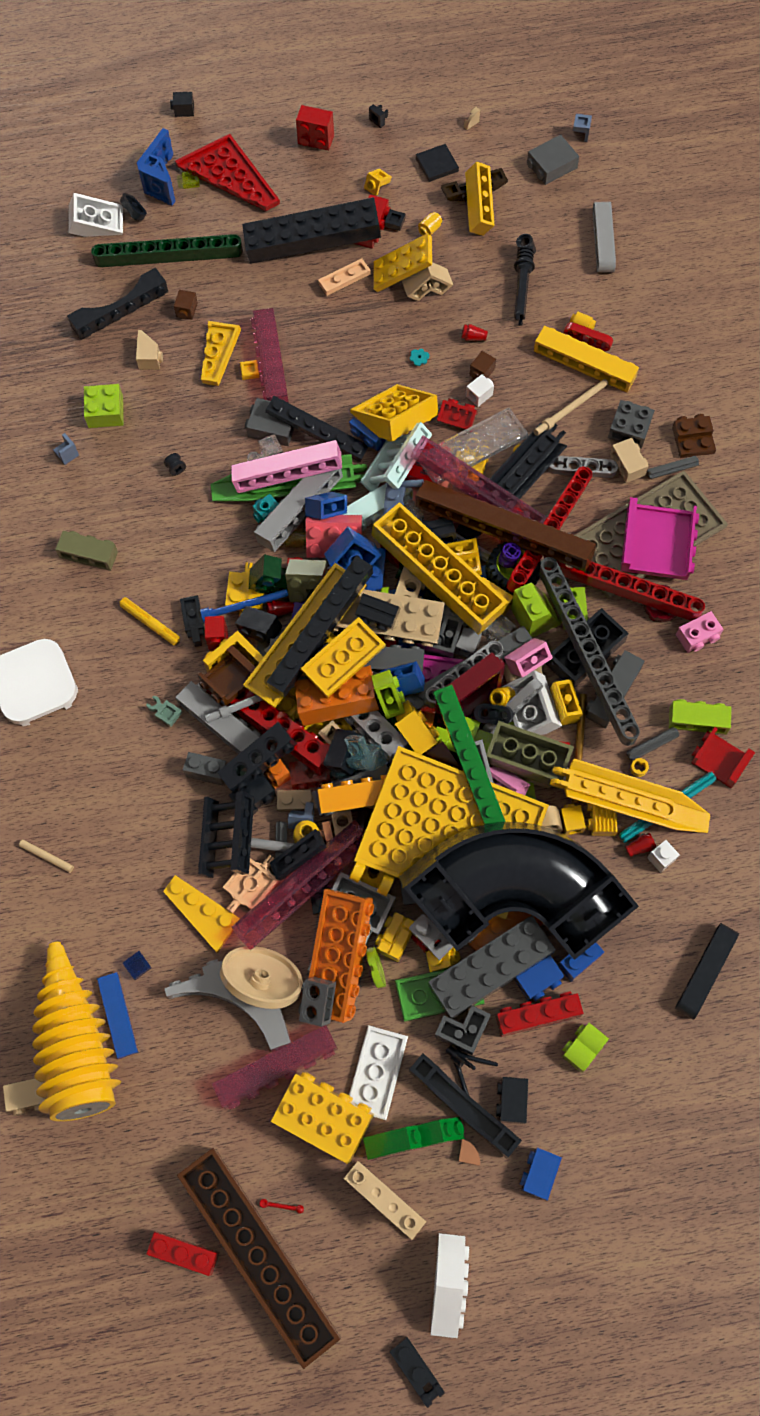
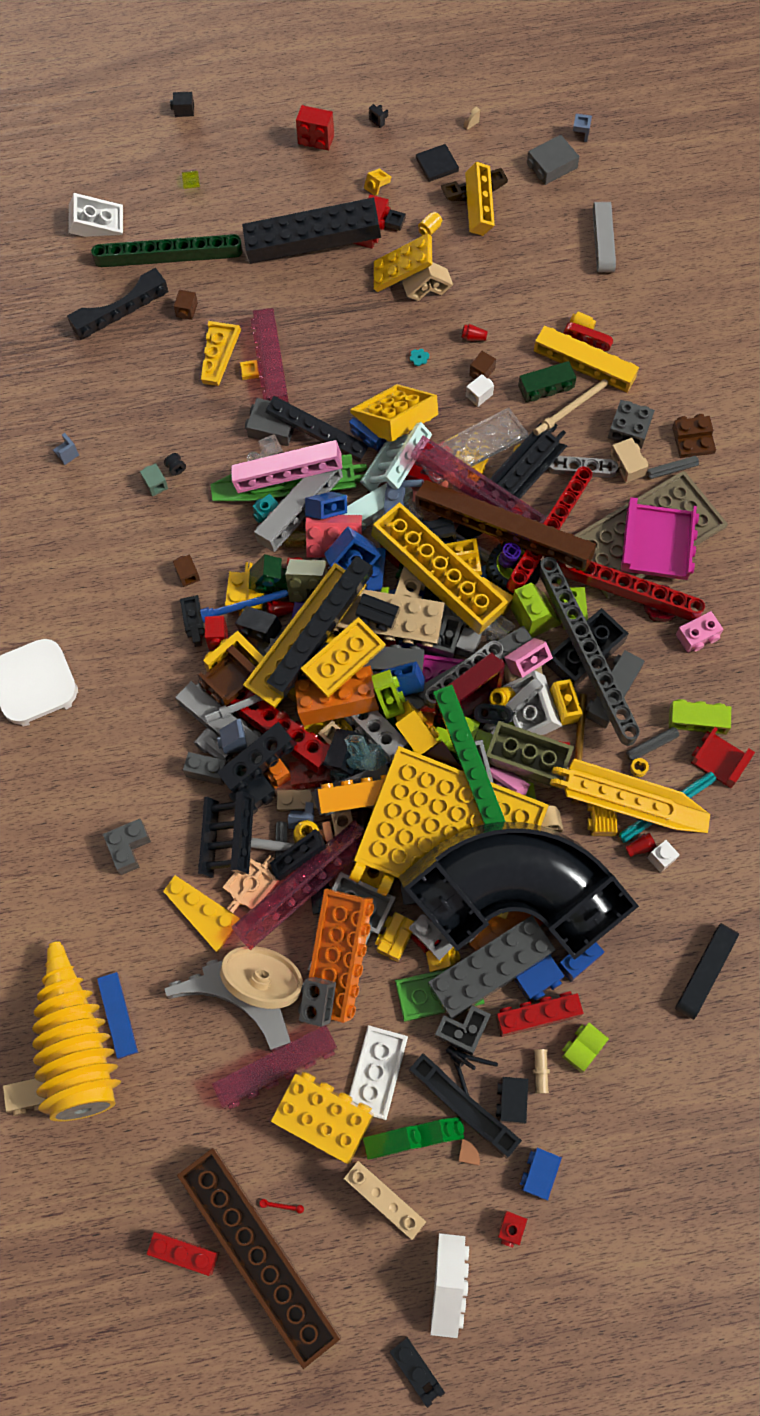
(46, 856): tan bar -> none
(87, 550): olive brick -> none
(103, 406): lime brick -> none
(122, 843): none -> dark grey brick
(133, 207): black plate -> none
(137, 965): clear blue plate -> none
(147, 352): tan slope -> none
(149, 621): yellow axle -> none
(152, 169): blue bracket -> none
(154, 479): none -> sand green brick
(165, 712): sand green plate -> none
(186, 570): none -> reddish brown brick
(208, 743): none -> light grey piece
(229, 169): red wing -> none
(232, 737): none -> sand blue slope
(289, 706): yellow bracket -> none
(344, 277): light nougat plate -> none
(376, 967): lime tile -> none
(456, 414): red bracket -> none
(511, 1229): none -> red brick
(524, 266): black piece -> none
(541, 1071): none -> tan pin
(547, 381): none -> dark green brick
(572, 819): yellow brick -> none

